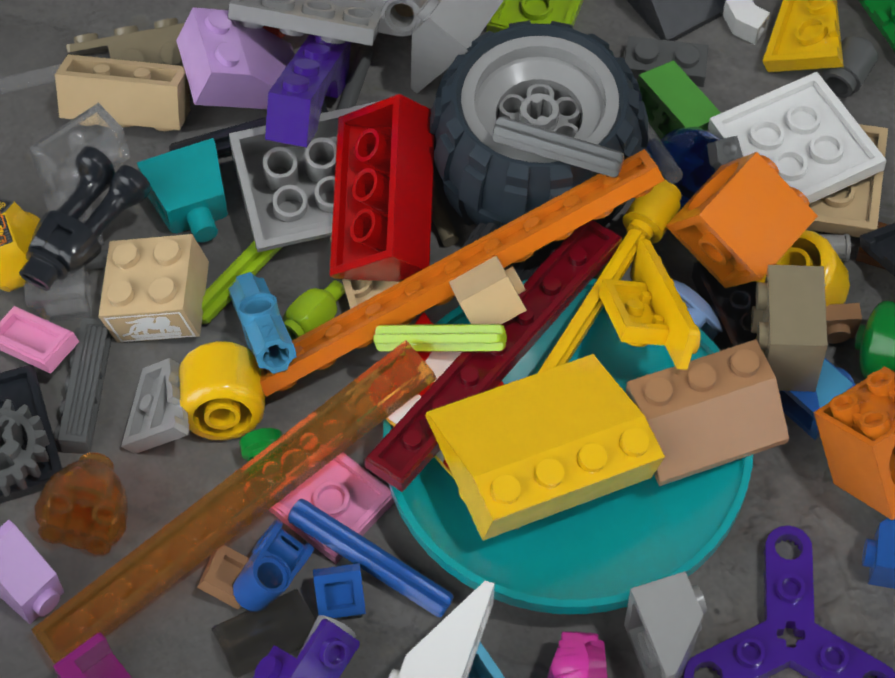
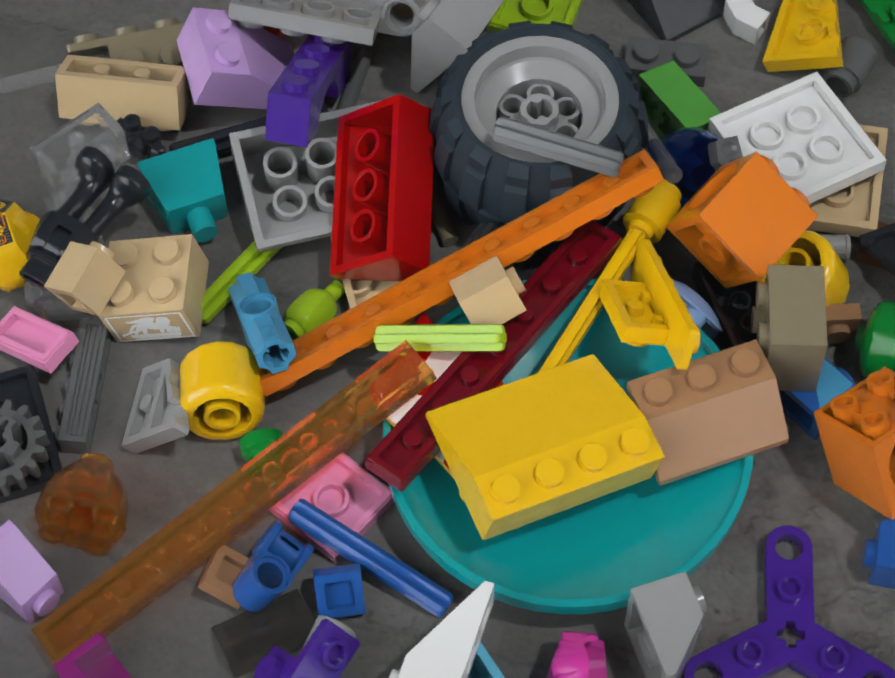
(85, 277): none -> tan brick
(140, 142): none -> black piece

